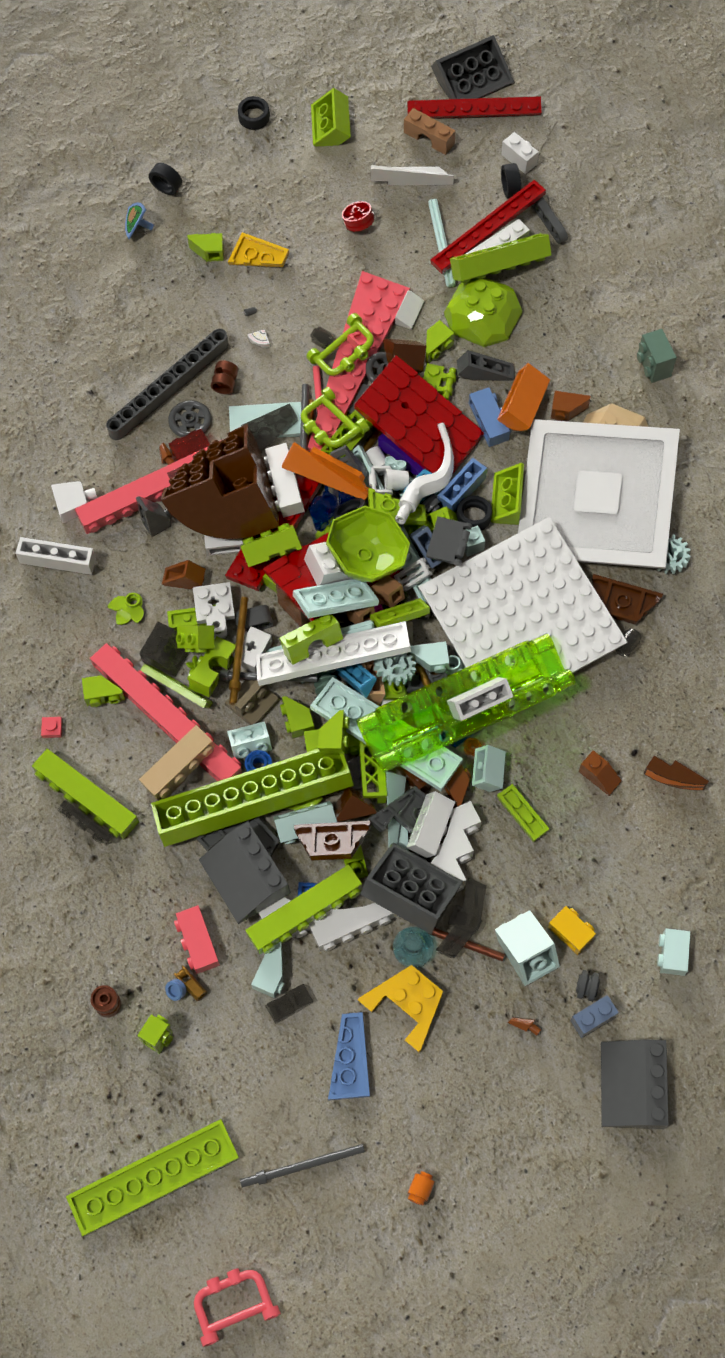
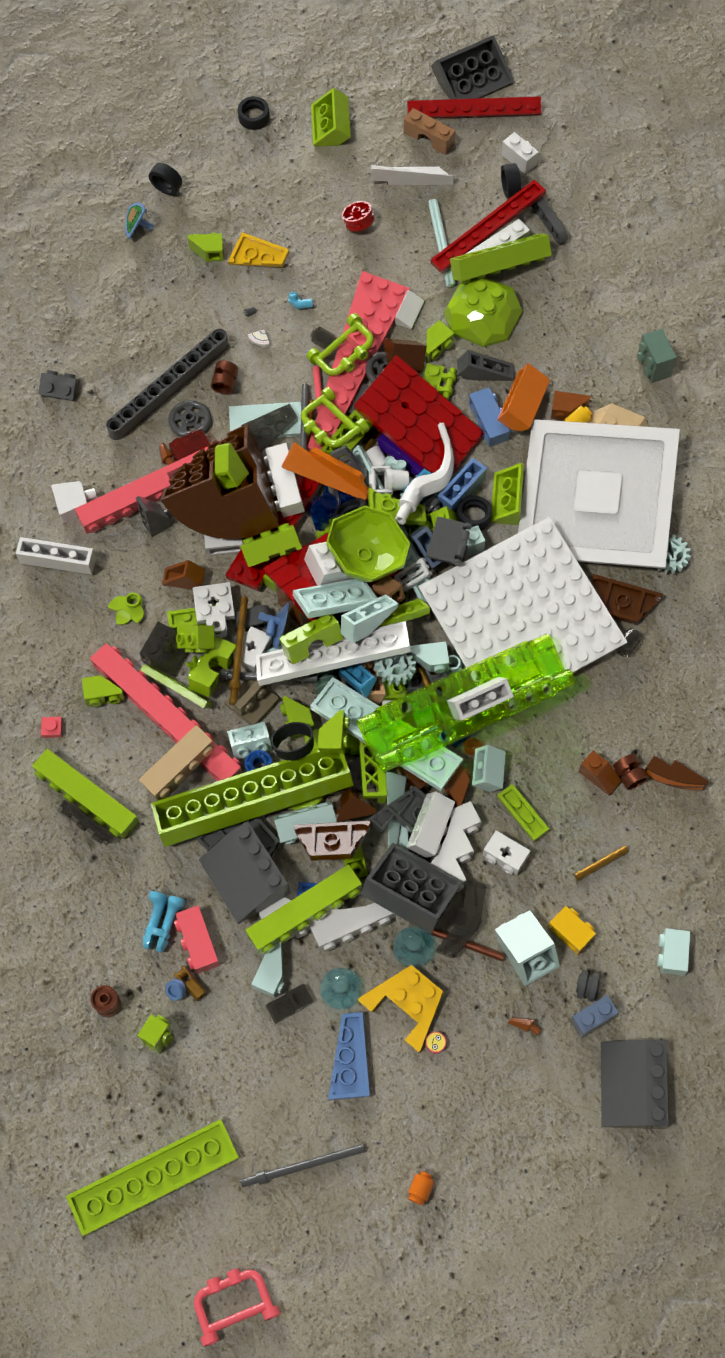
(58, 386): none -> dark grey bracket
(159, 901): none -> medium azure piece
(229, 466): none -> lime slope
(275, 624): none -> medium blue shield
(290, 729): none -> black tyre
(298, 303): none -> medium azure arm
(340, 988): none -> clear light blue plate
(366, 618): none -> light aqua slope
(435, 1042): none -> tile
(499, 845): none -> white brick
(580, 415): none -> yellow brick
(601, 862): none -> pearl gold bar
(630, 771): none -> copper wheel

